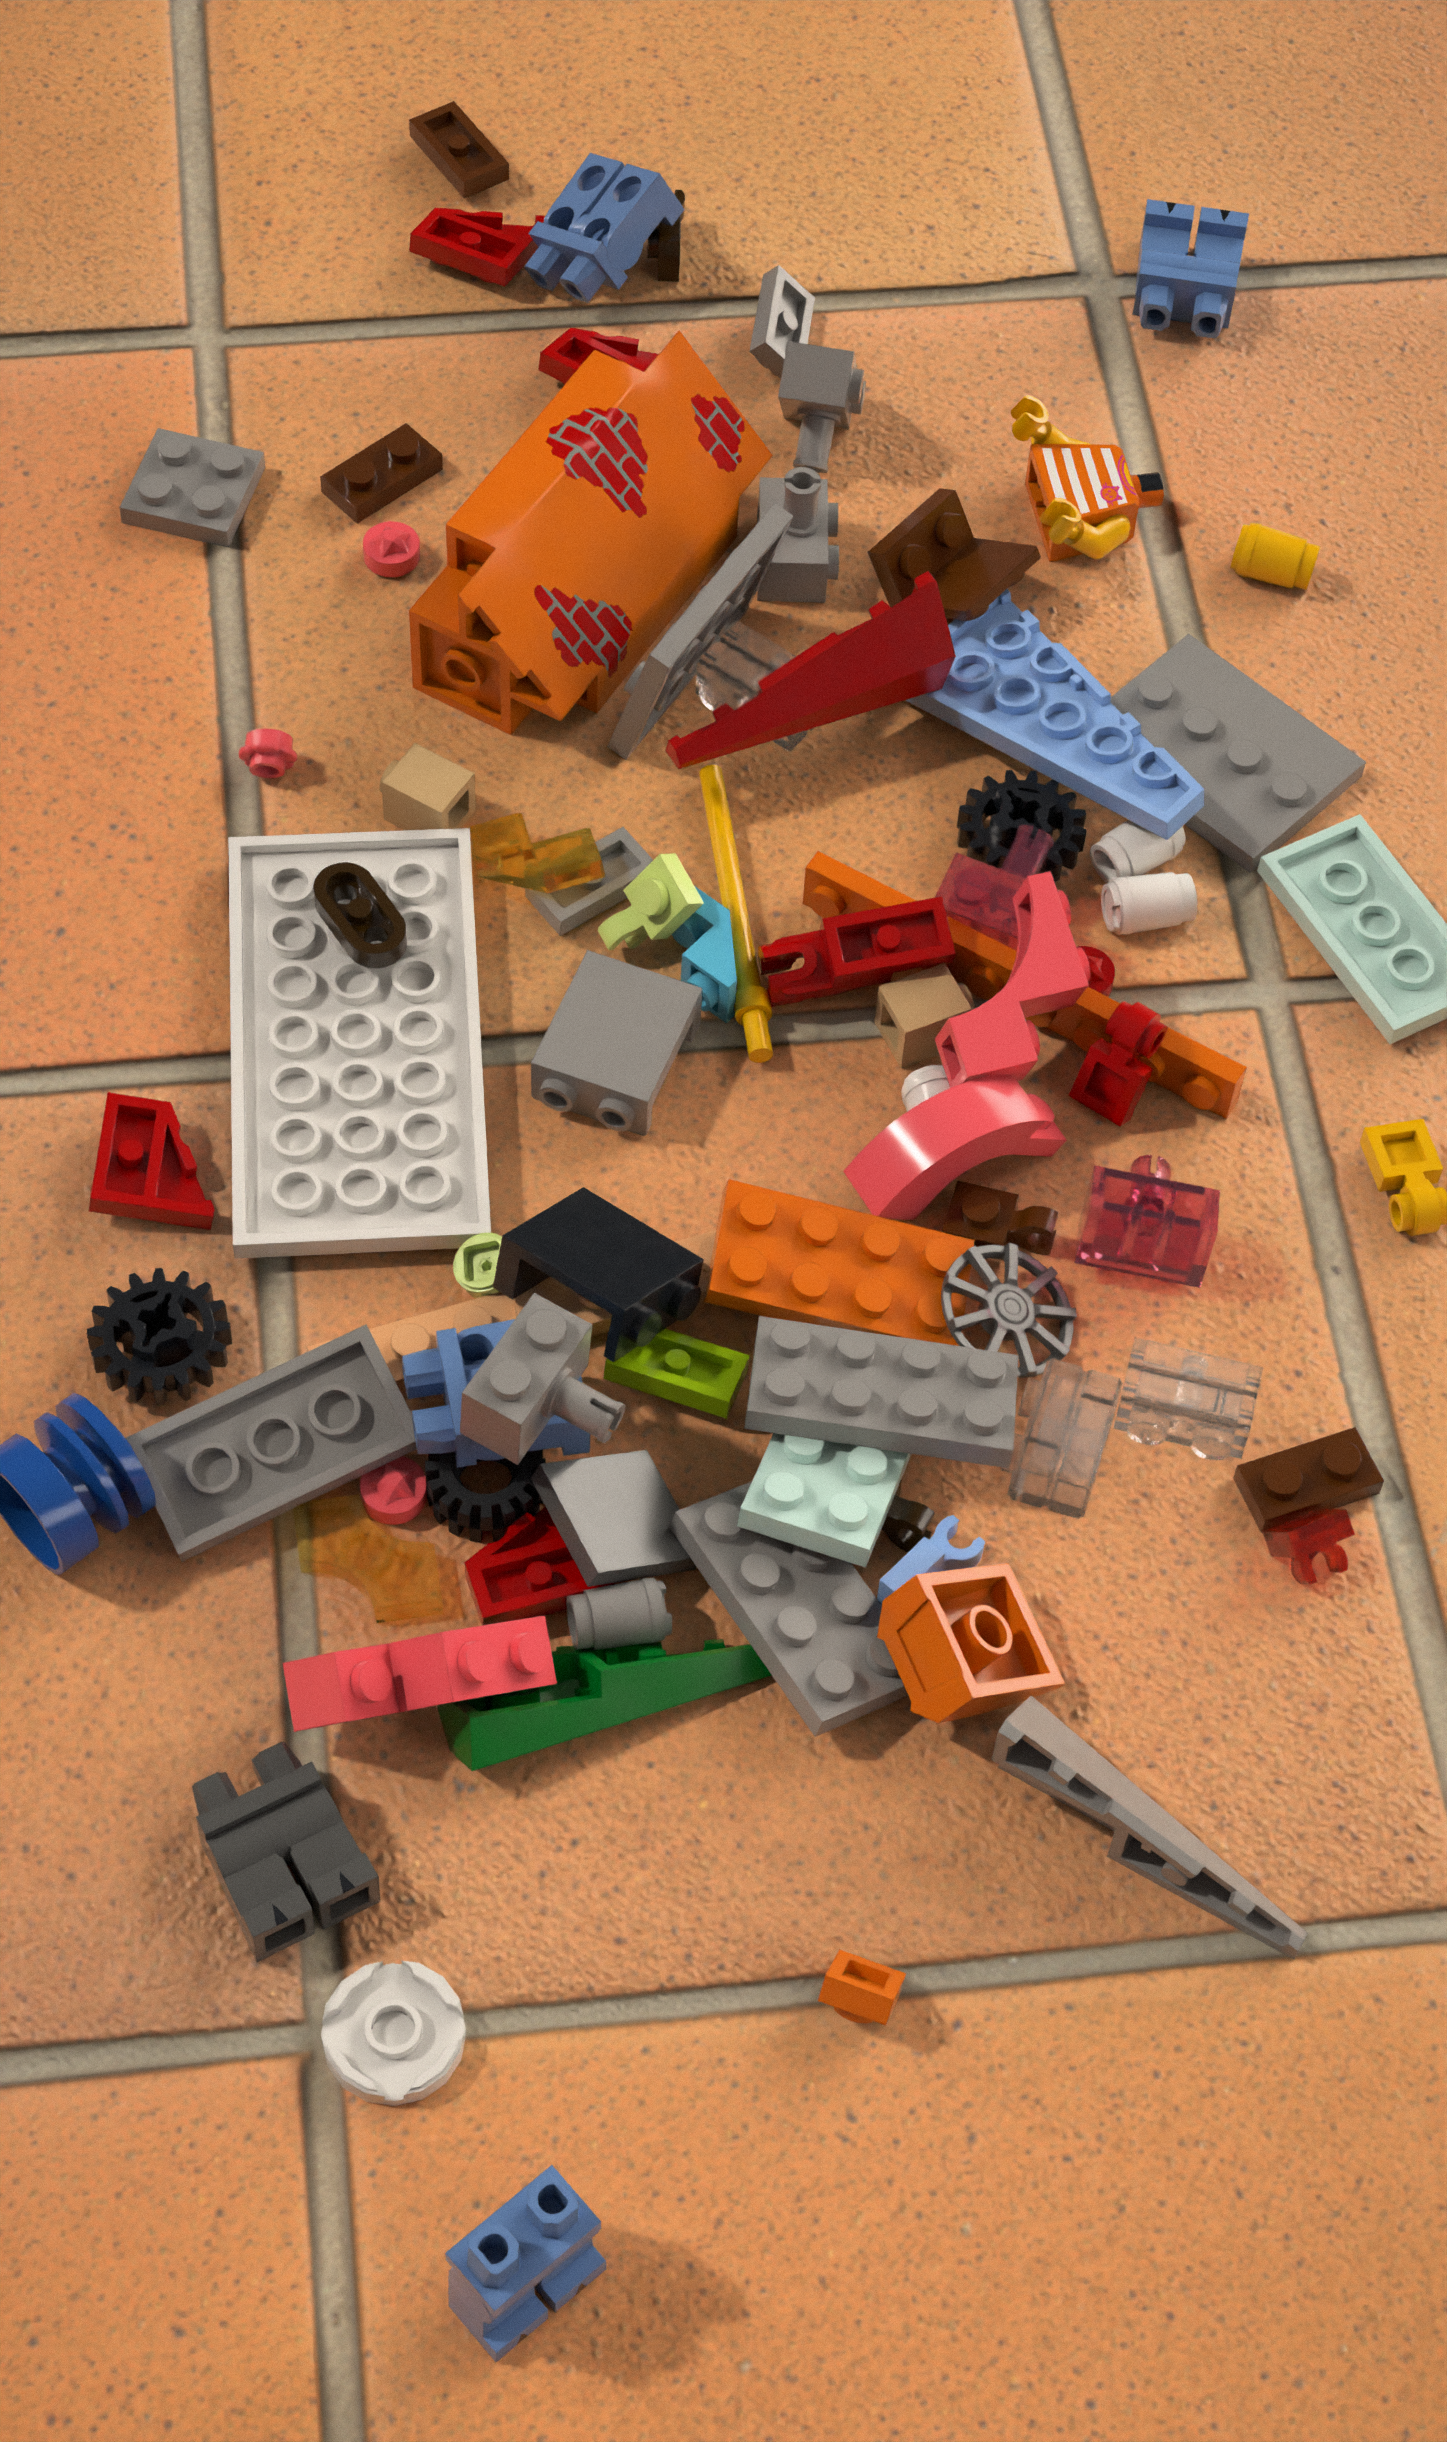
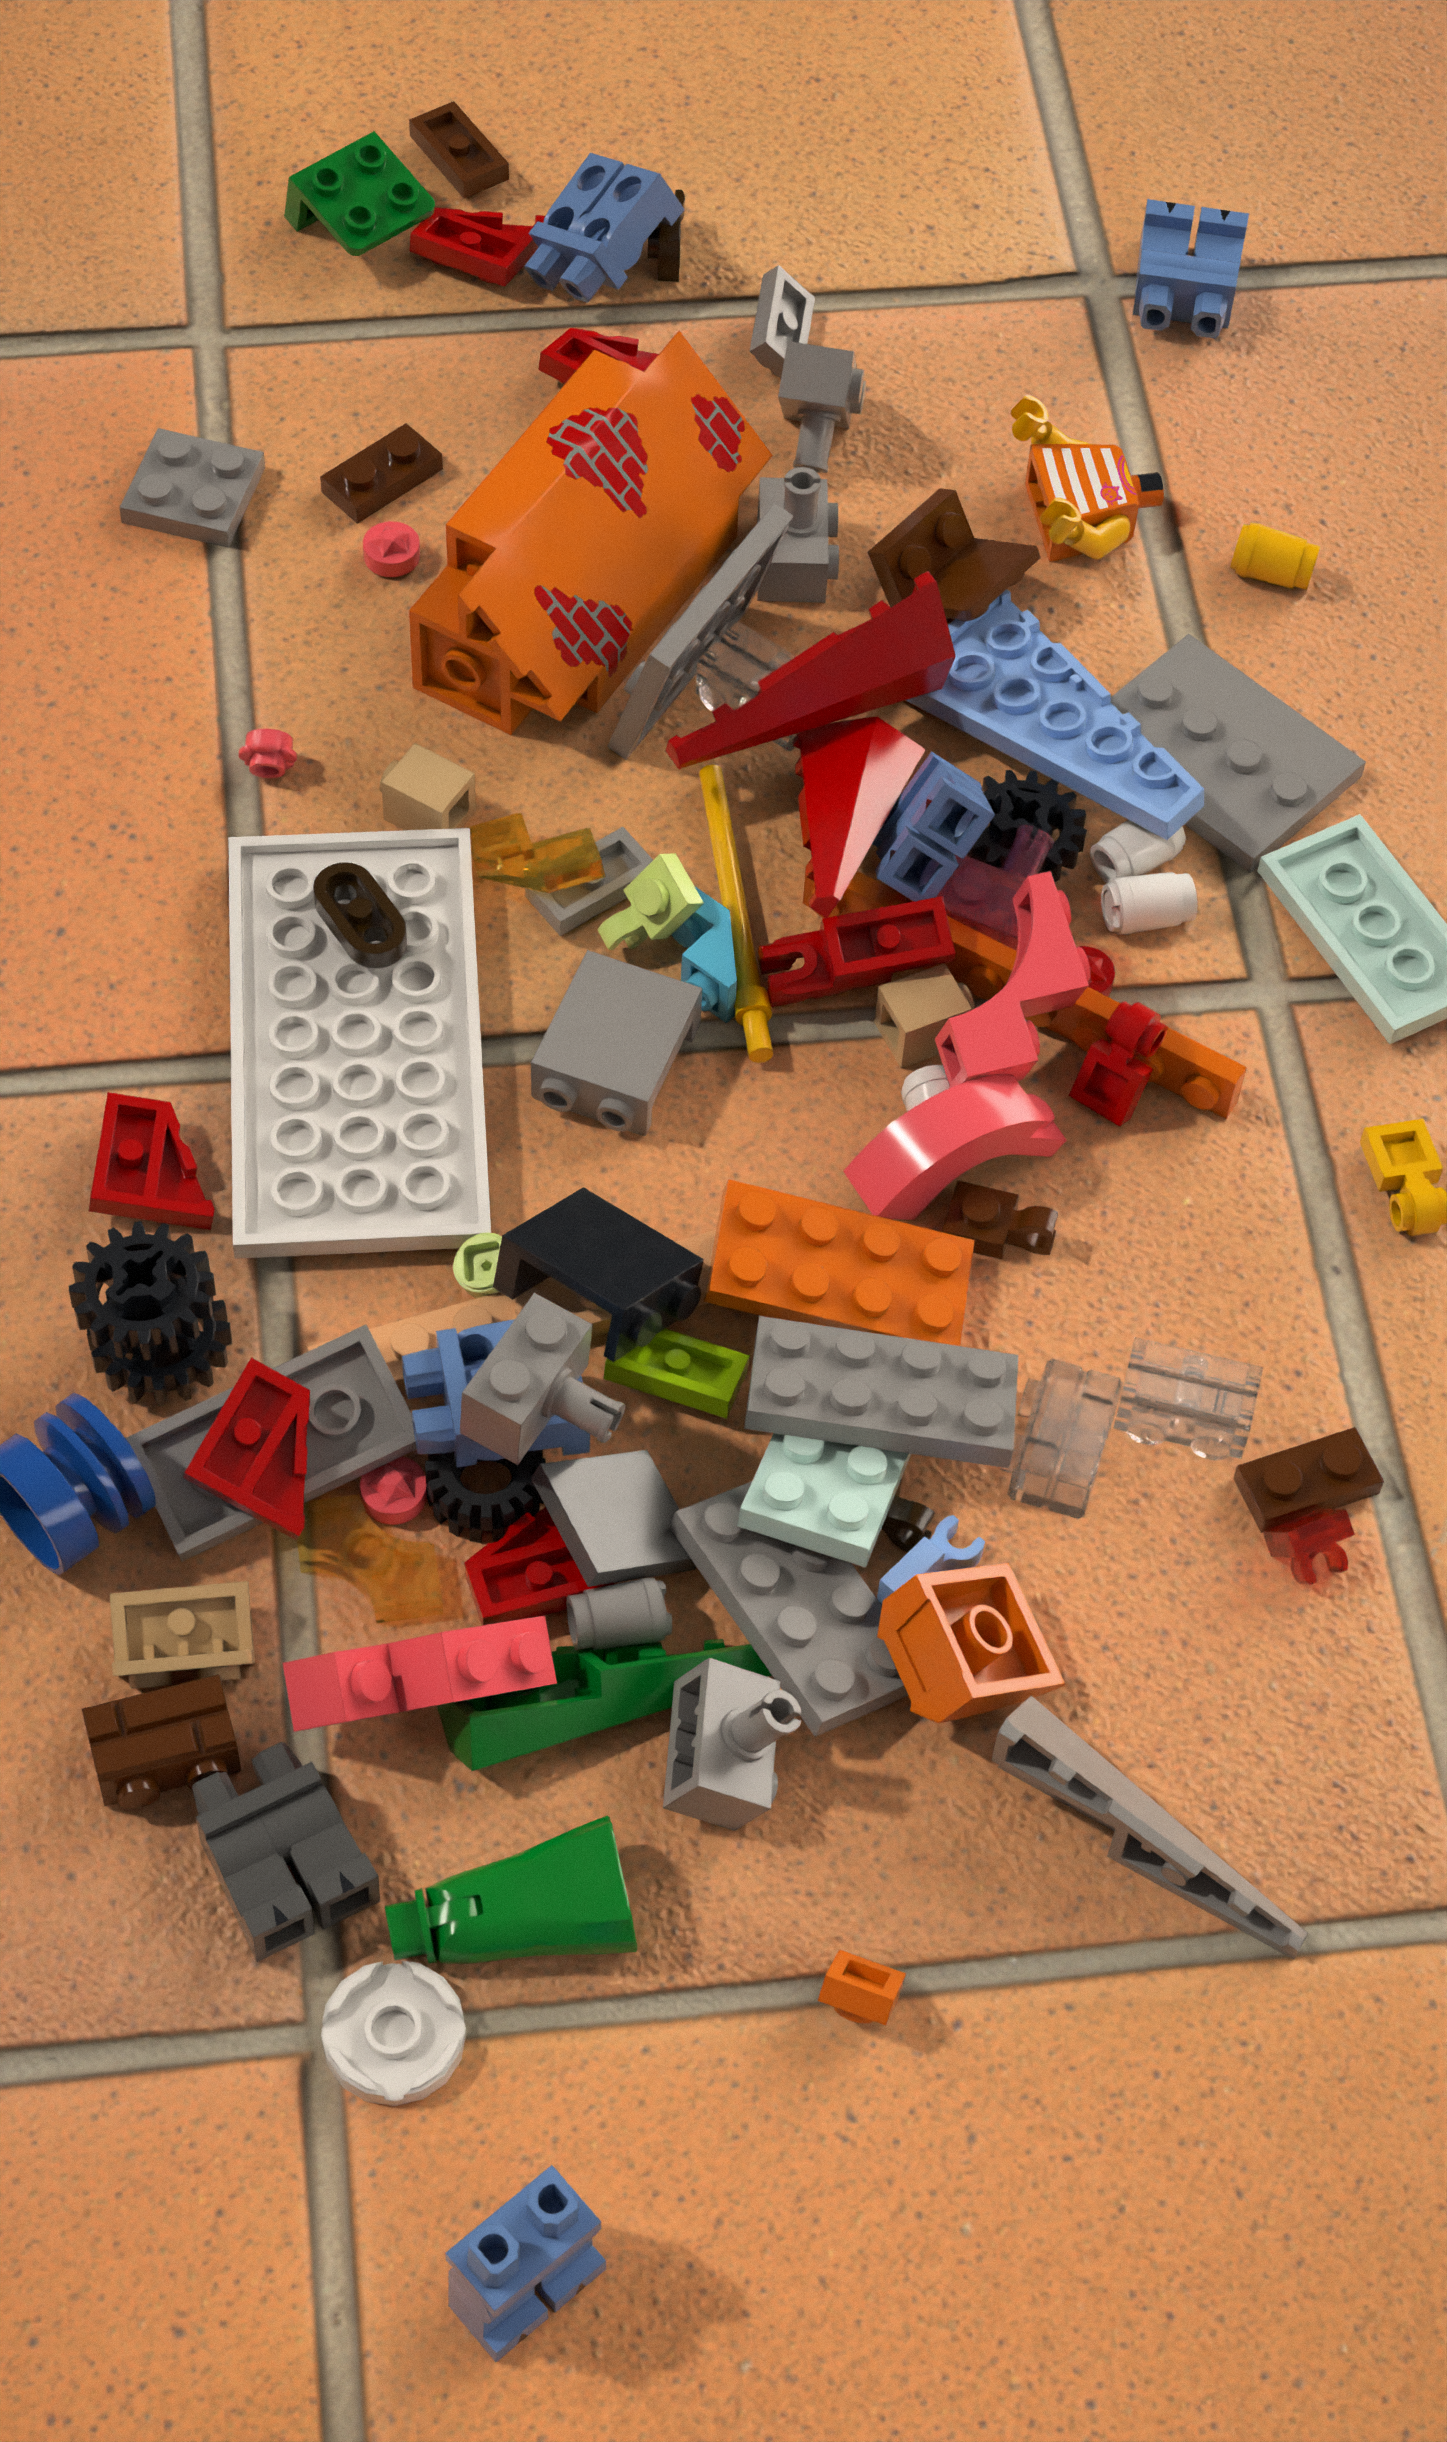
(142, 1290): none -> black gear
(161, 1741): none -> reddish brown brick
(181, 1631): none -> tan bracket
(258, 1449): none -> red wing
(358, 196): none -> green bracket
(539, 1902): none -> green piece
(725, 1743): none -> light grey brick
(849, 788): none -> red wedge
(929, 823): none -> medium blue hips
(1005, 1308): dark grey wheel -> none
(1147, 1224): clear pink brick -> none

